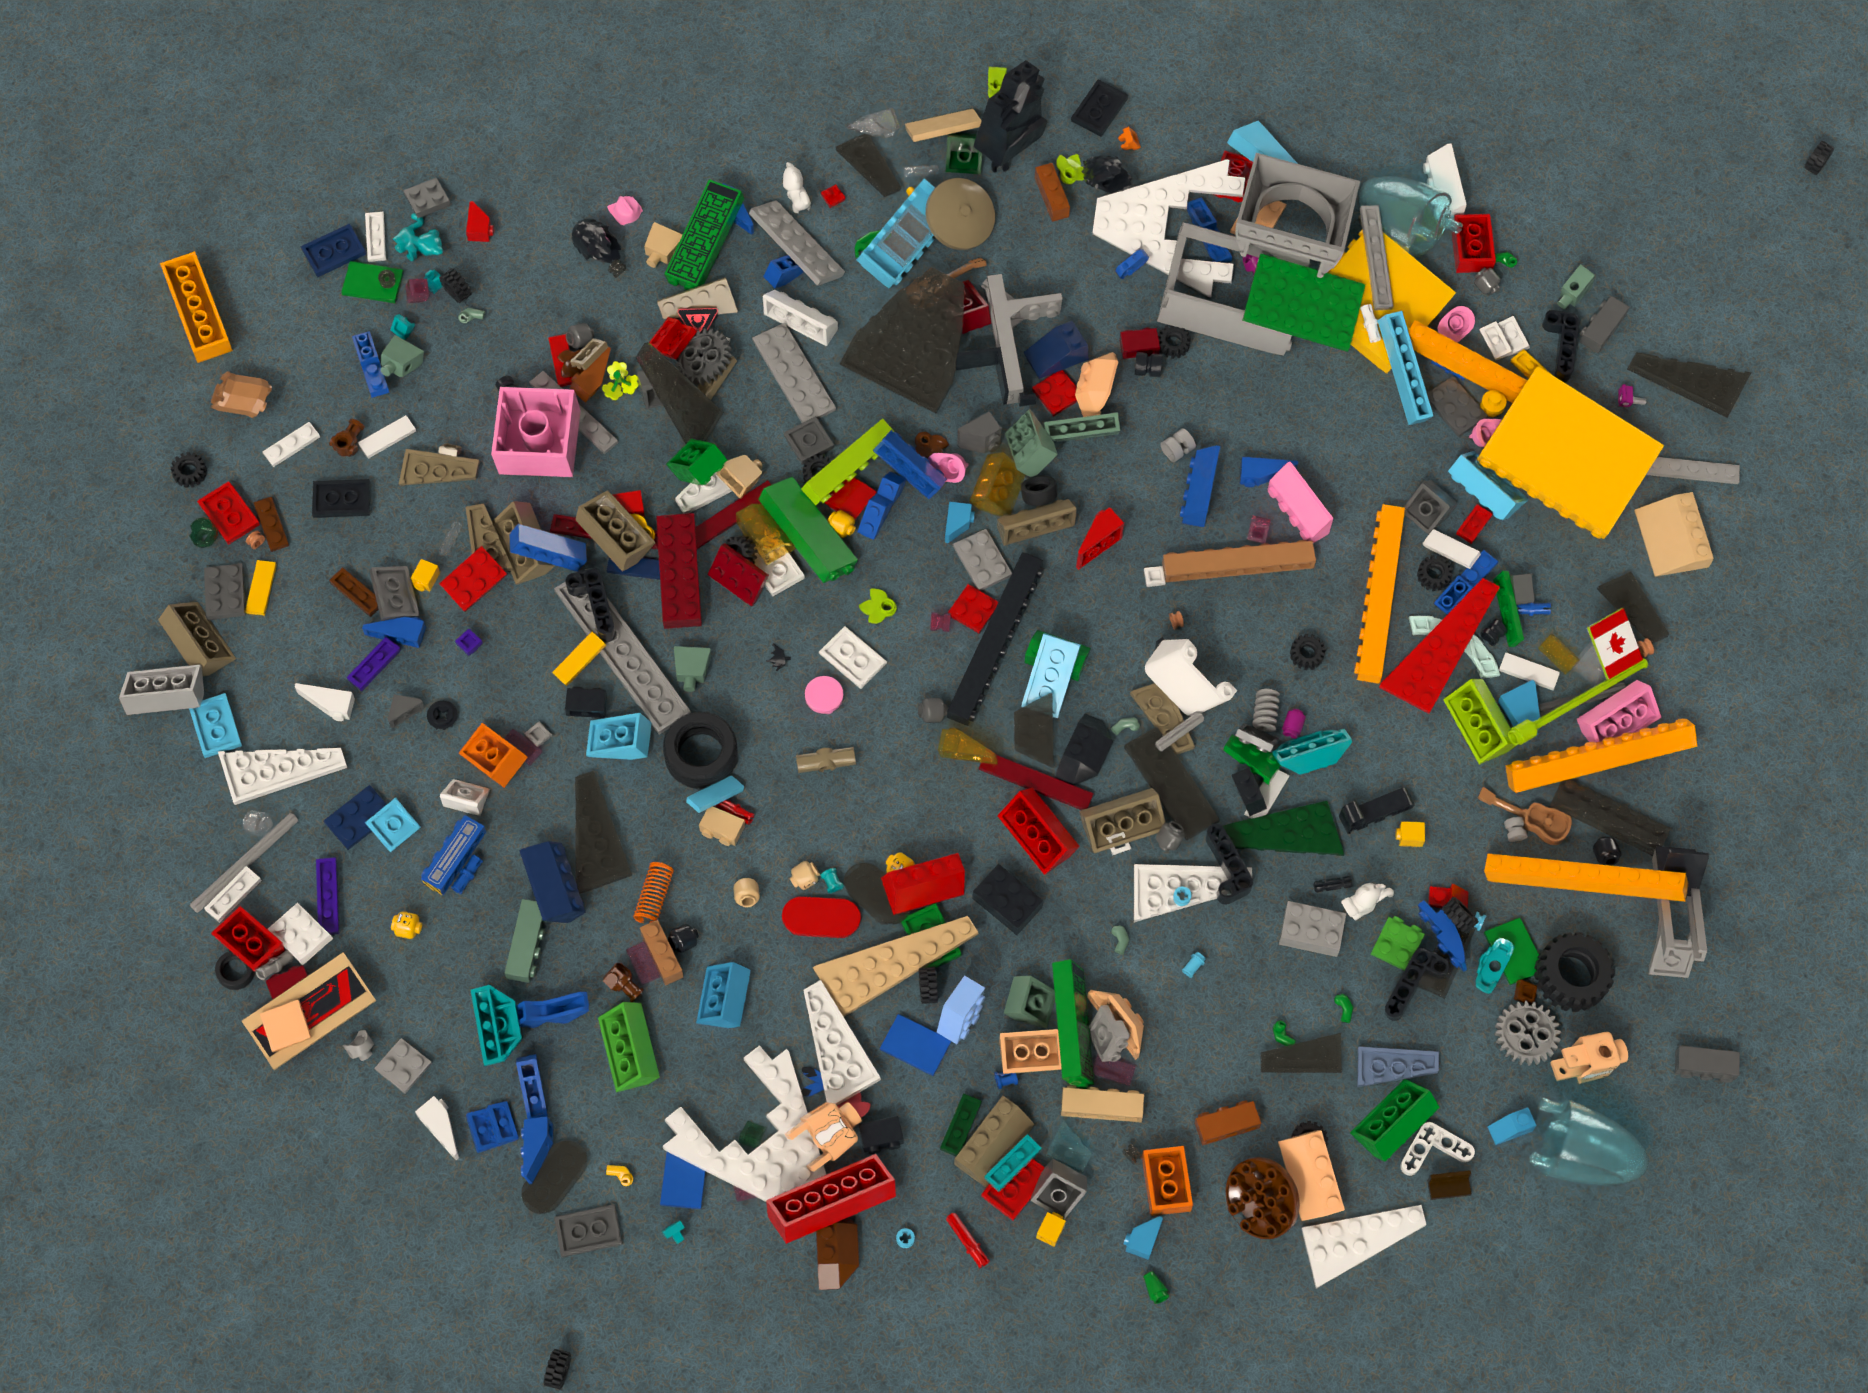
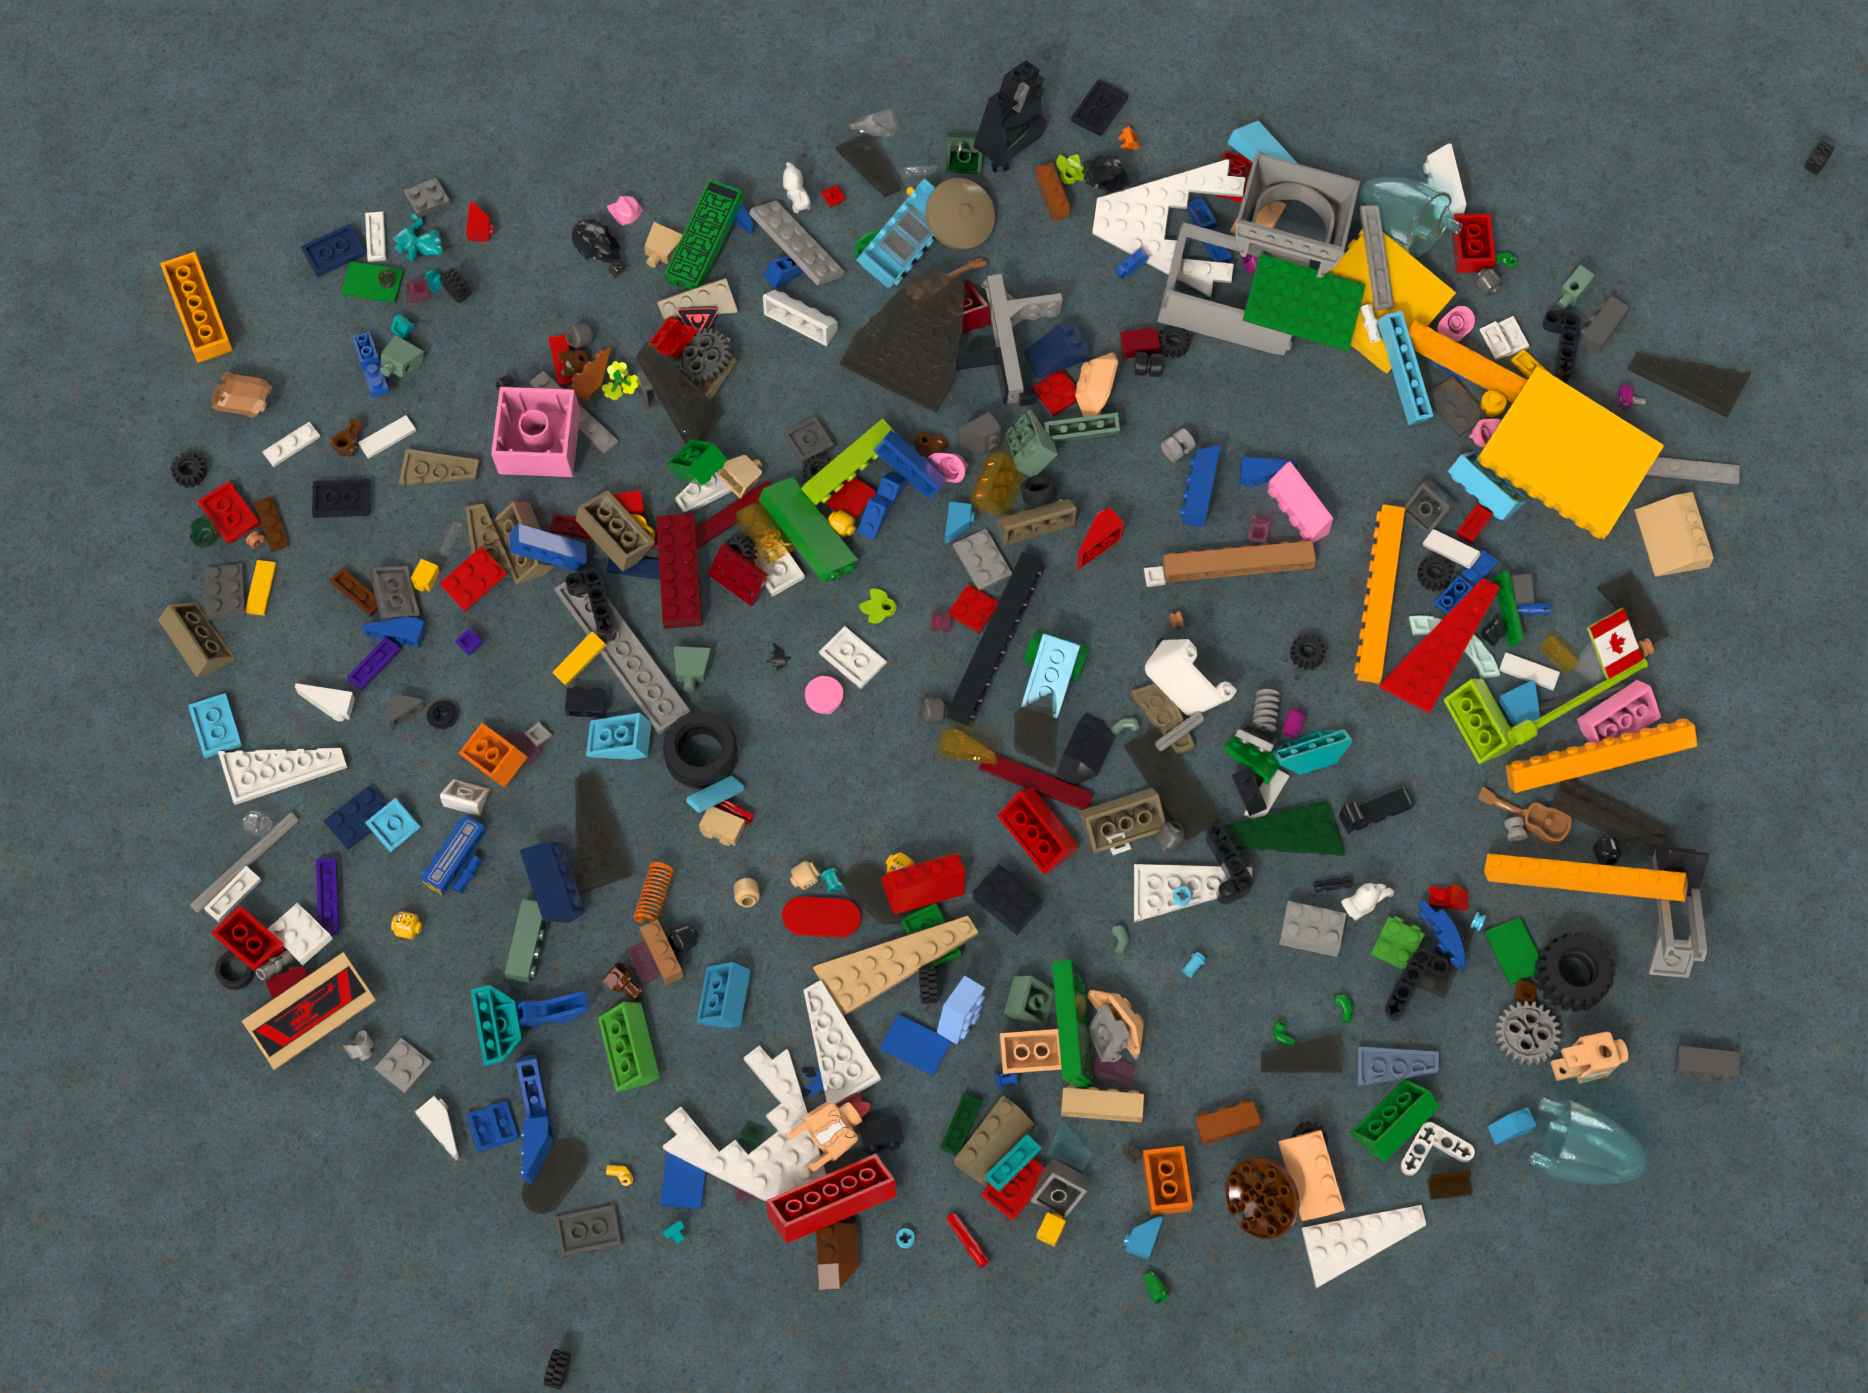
(162, 689): light grey slope -> none
(285, 1026): light nougat tile -> none
(449, 449): tile -> none
(469, 314): sand green arm -> none
(589, 354): dark tan tile -> none
(793, 373): light grey plate -> none
(825, 759): dark tan piece -> none
(943, 125): tan tile -> none
(995, 79): lime piece -> none
(1411, 834): yellow brick -> none
(1460, 914): black tyre -> none
(1501, 952): teal piece -> none

